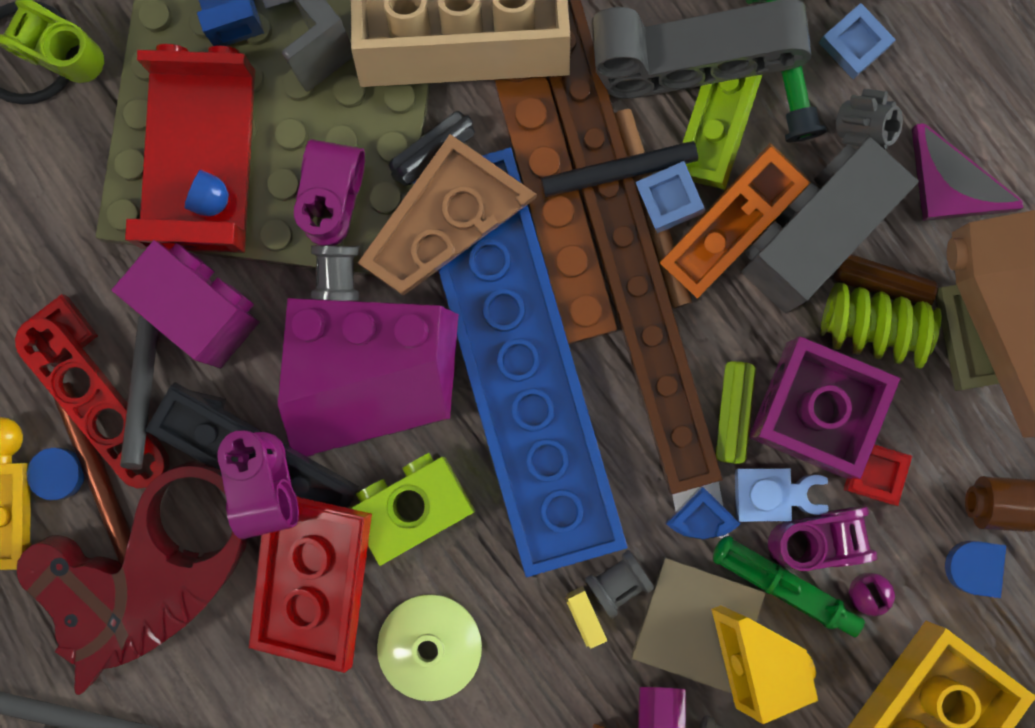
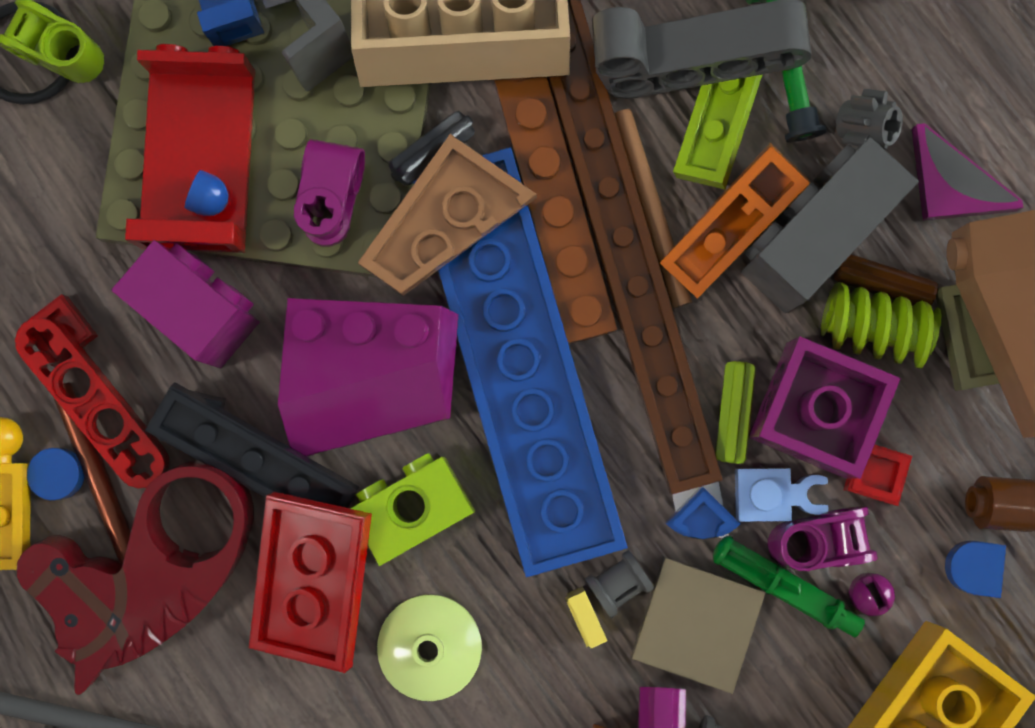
(139, 395): dark grey bar -> none
(258, 488): magenta piece -> none
(334, 272): dark grey bush -> none
(619, 169): black bar -> none
(670, 197): medium blue plate -> none
(763, 669): yellow slope -> none
(857, 41): medium blue plate -> none

